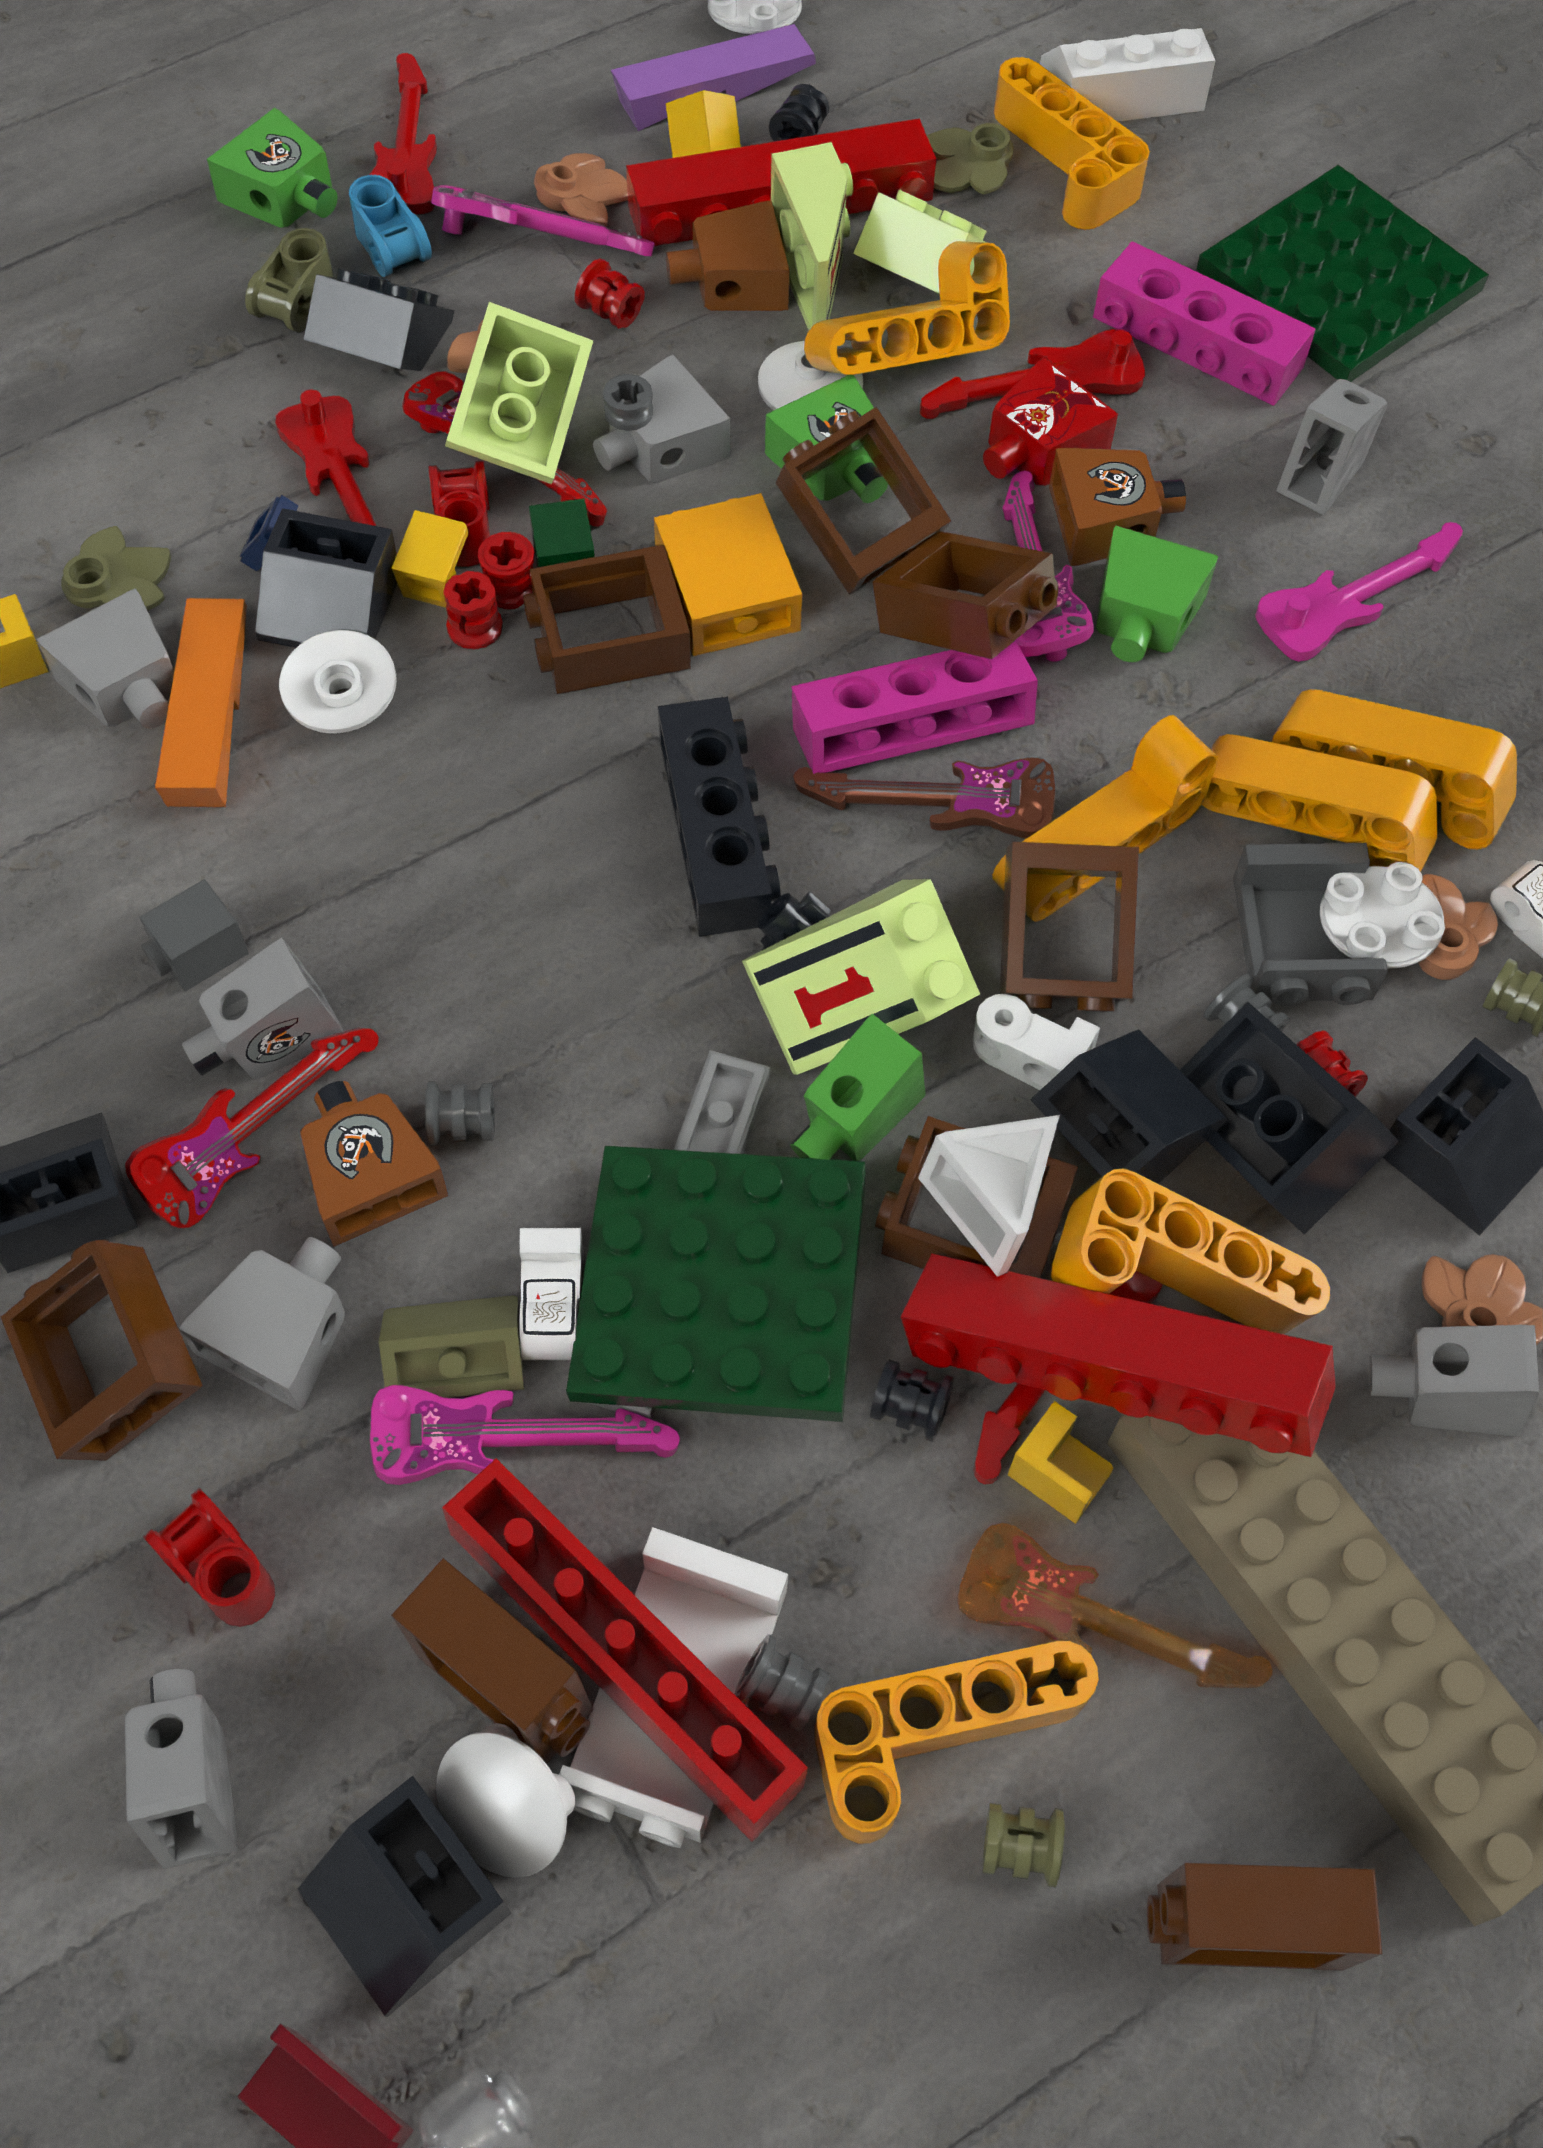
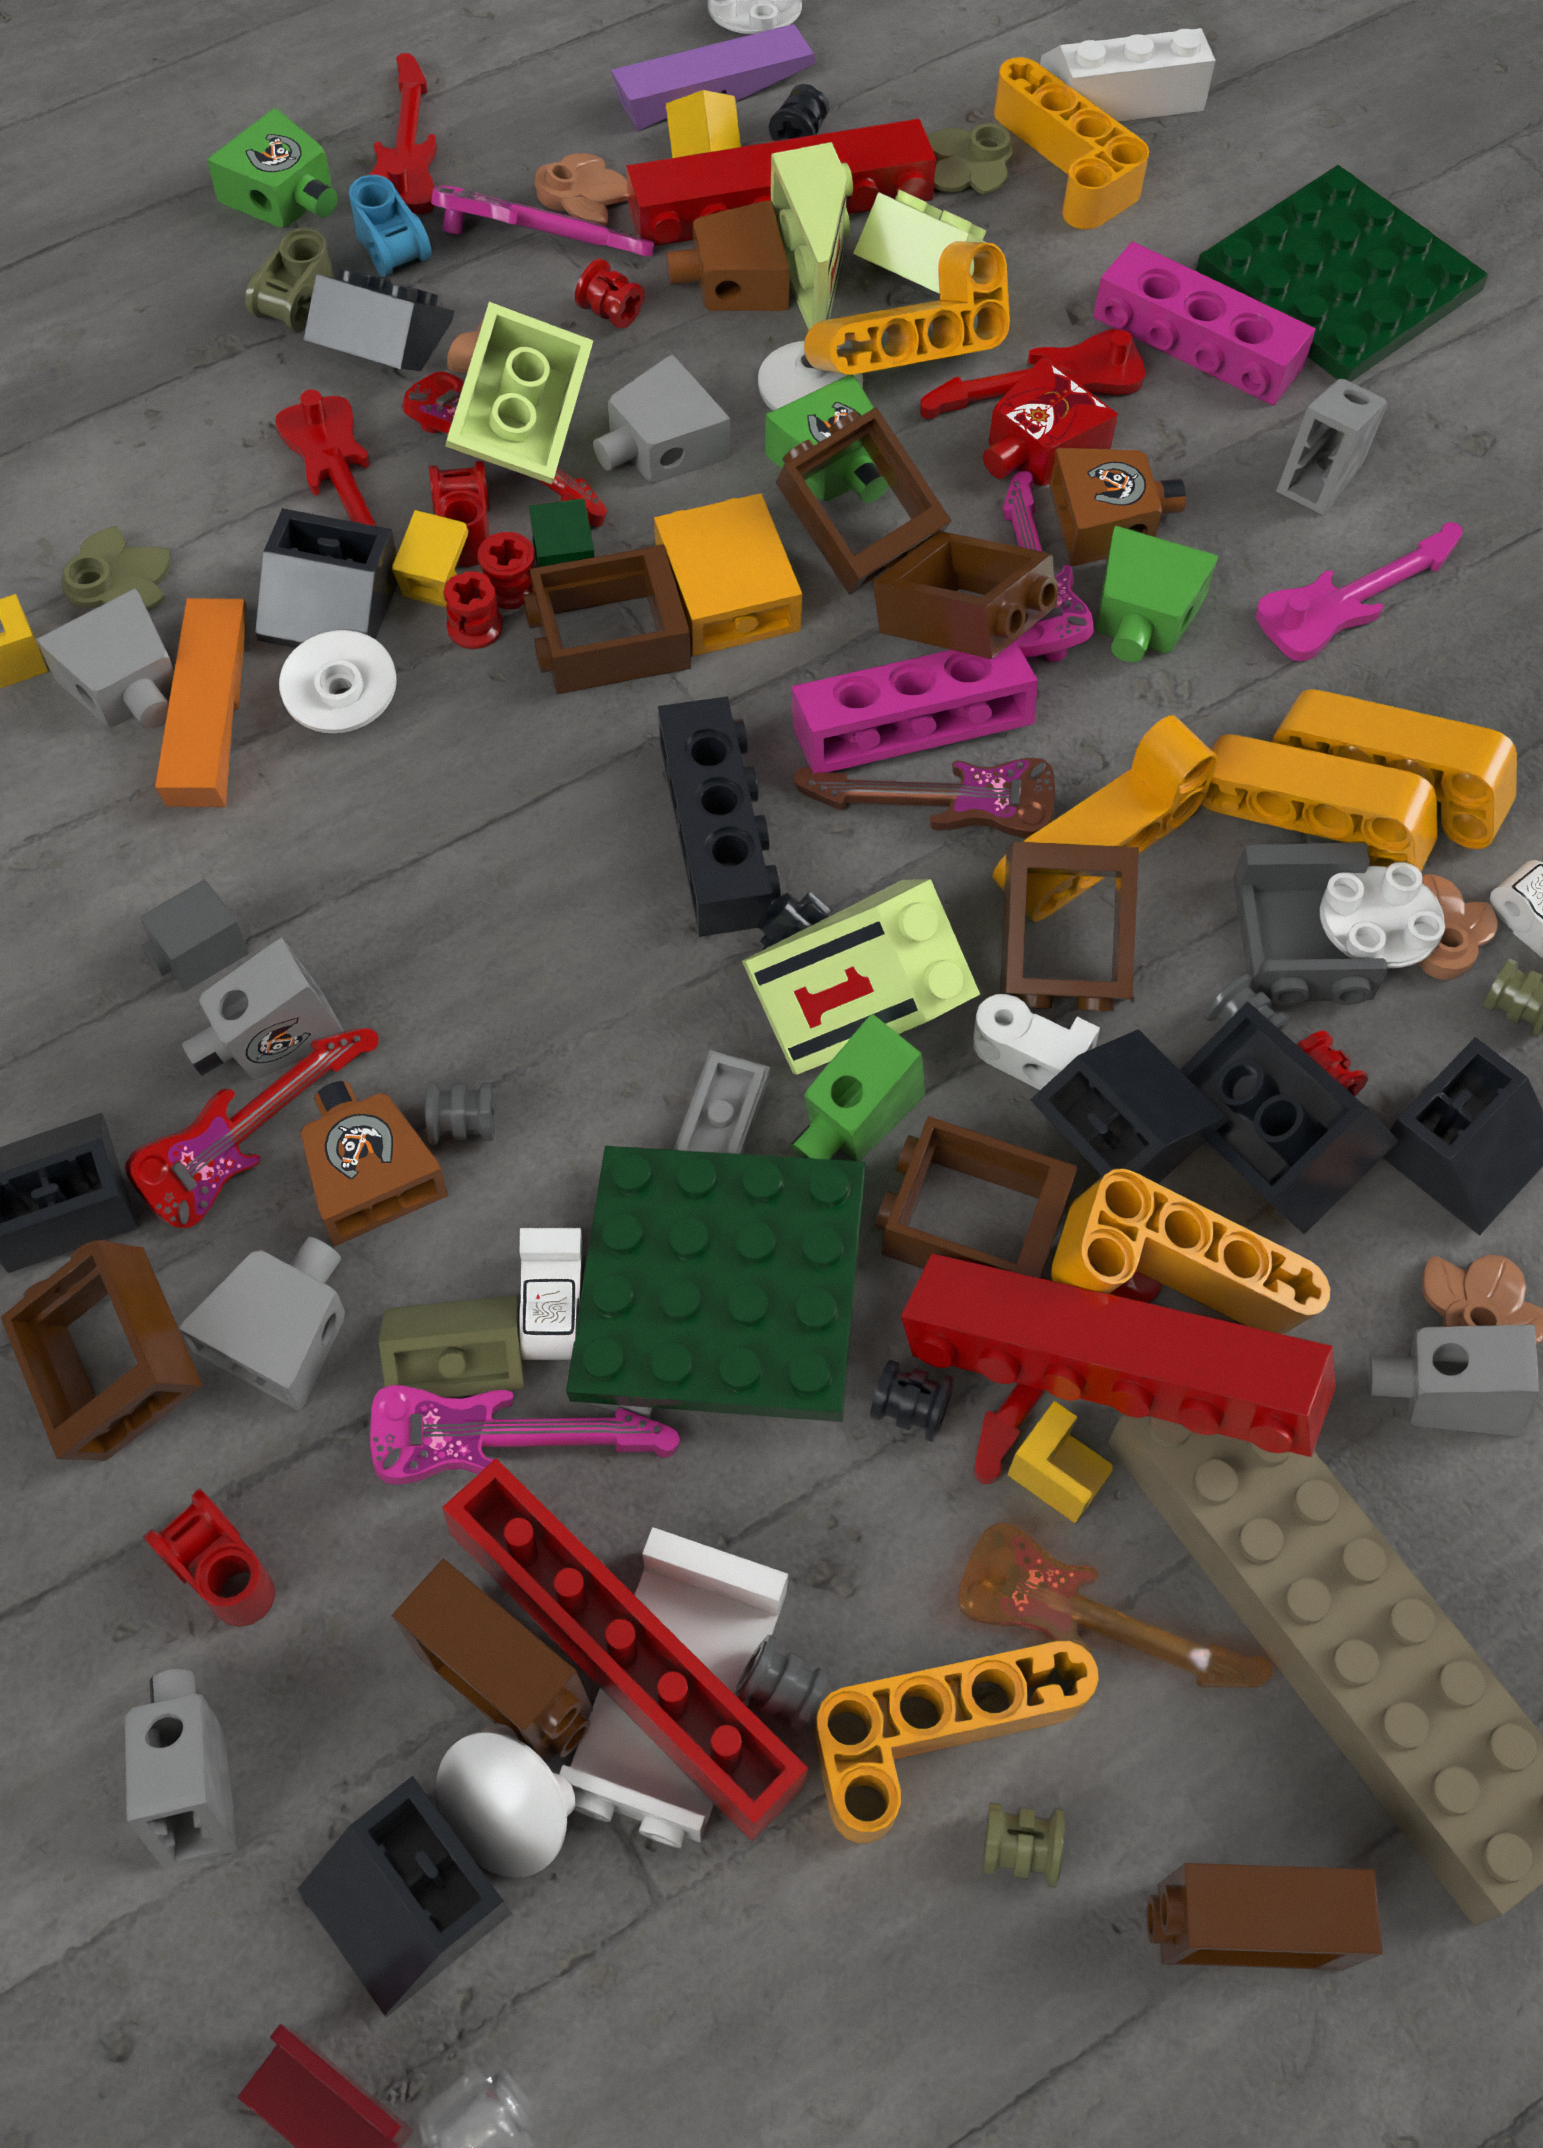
(259, 535): dark blue tile -> none
(626, 388): dark grey bush -> none
(991, 1182): white slope -> none

